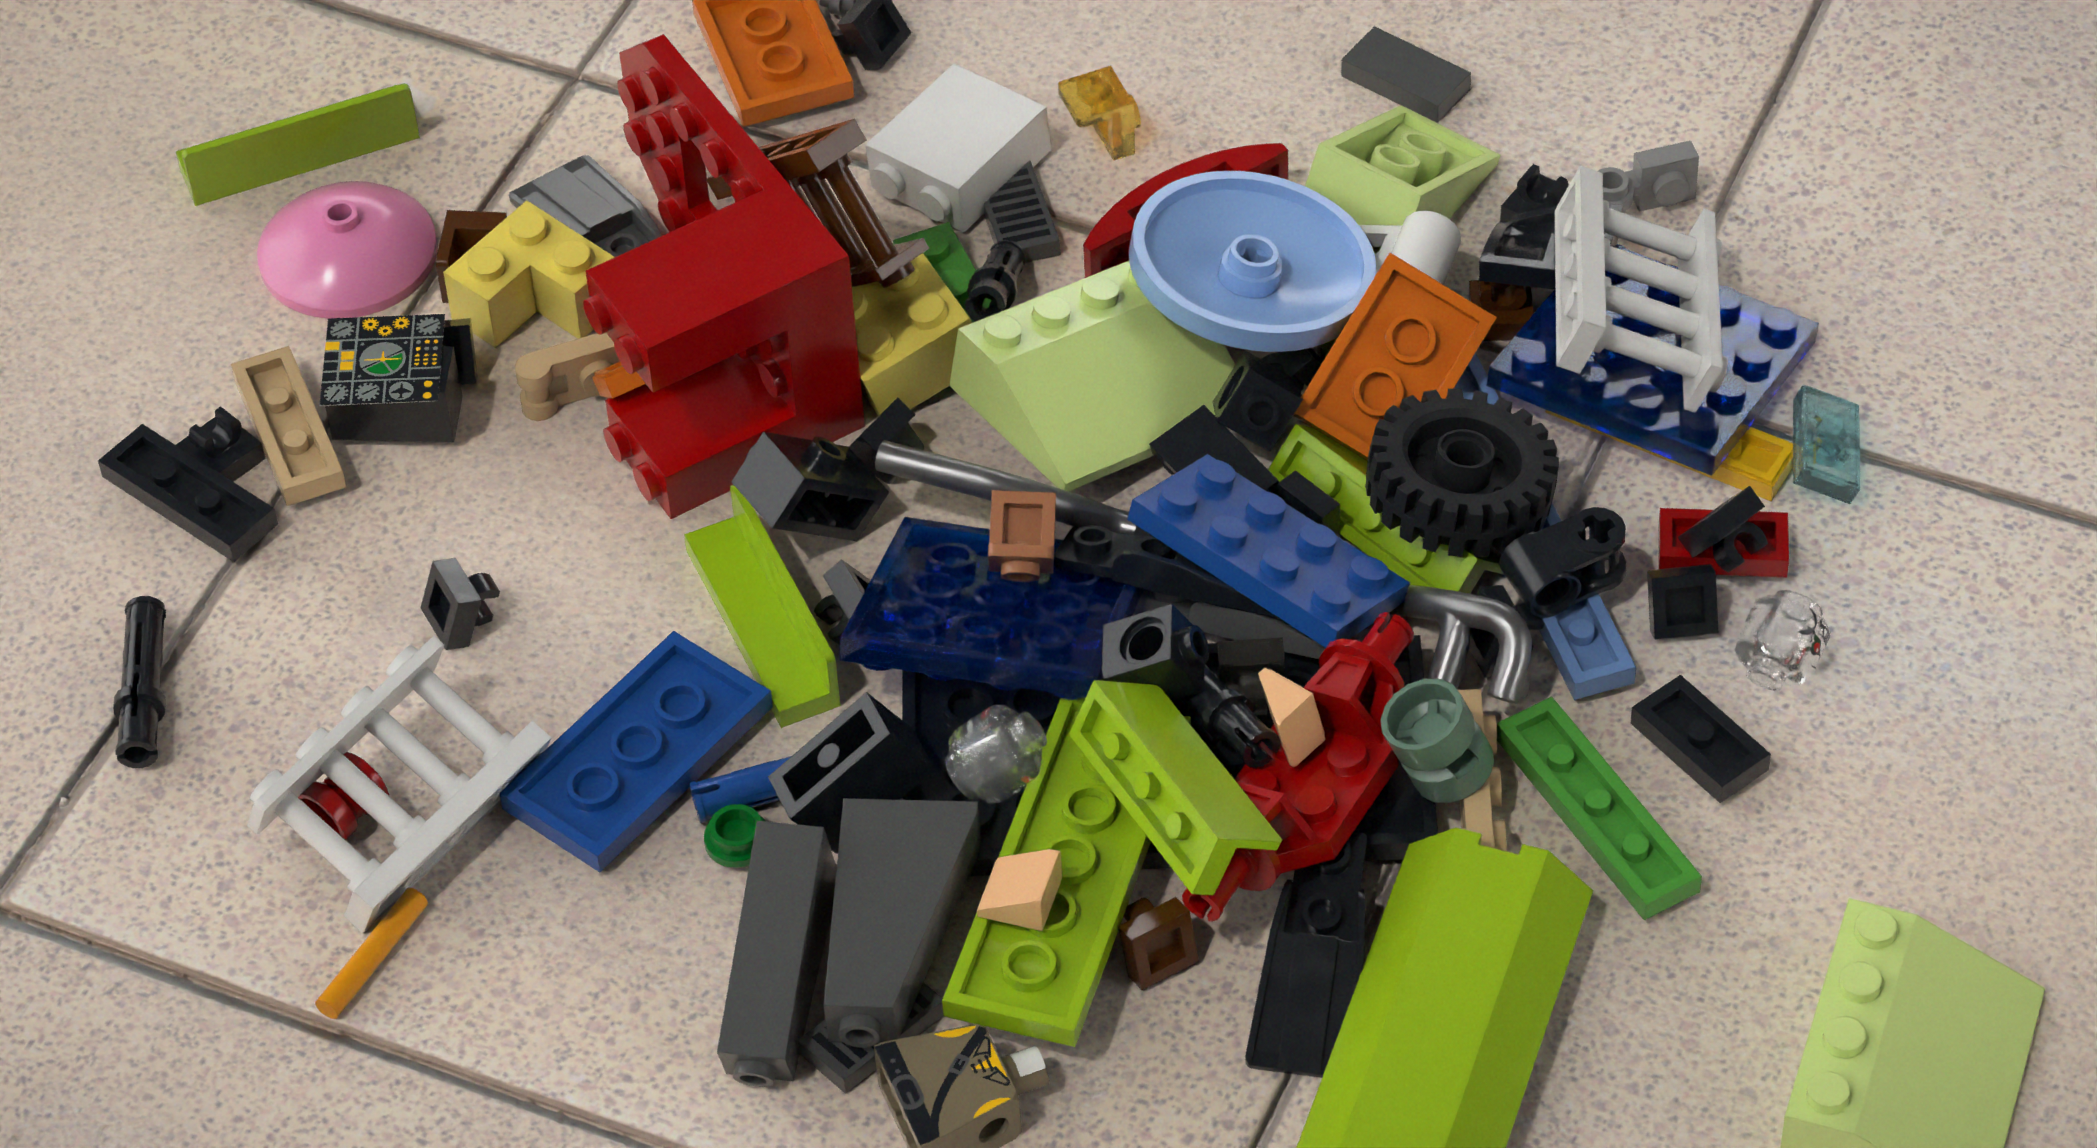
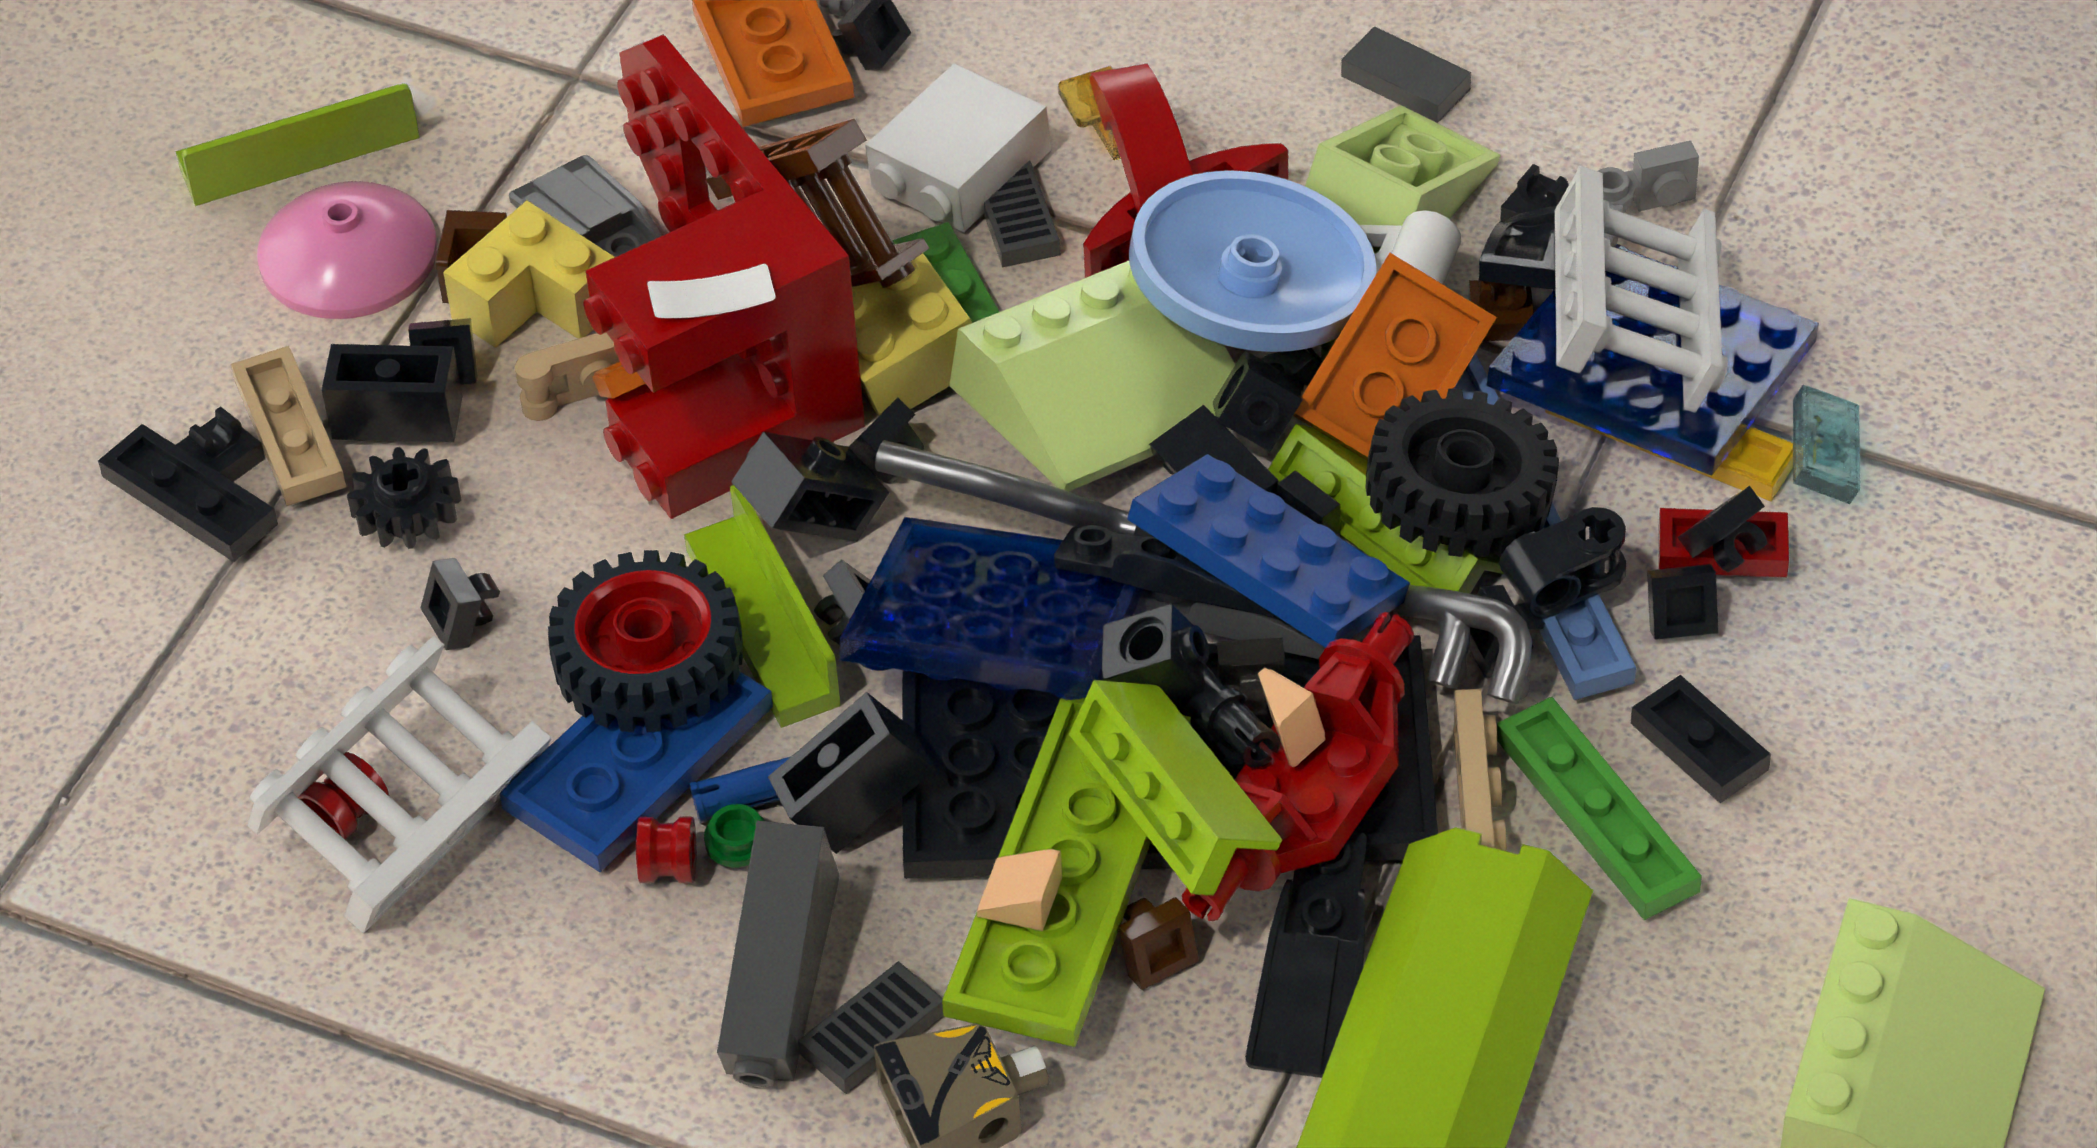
(139, 701): black pin -> none
(371, 953): light orange piece -> none
(382, 359): sticker -> none
(404, 497): none -> black gear
(645, 641): none -> wheel
(666, 849): none -> red wheel
(712, 294): none -> white sticker
(891, 907): dark grey slope -> none
(995, 281): black pin -> none
(996, 754): clear head -> none
(1022, 534): nougat bracket -> none
(1143, 128): none -> red slope
(1437, 740): sand green wheel -> none
(1782, 640): clear head -> none

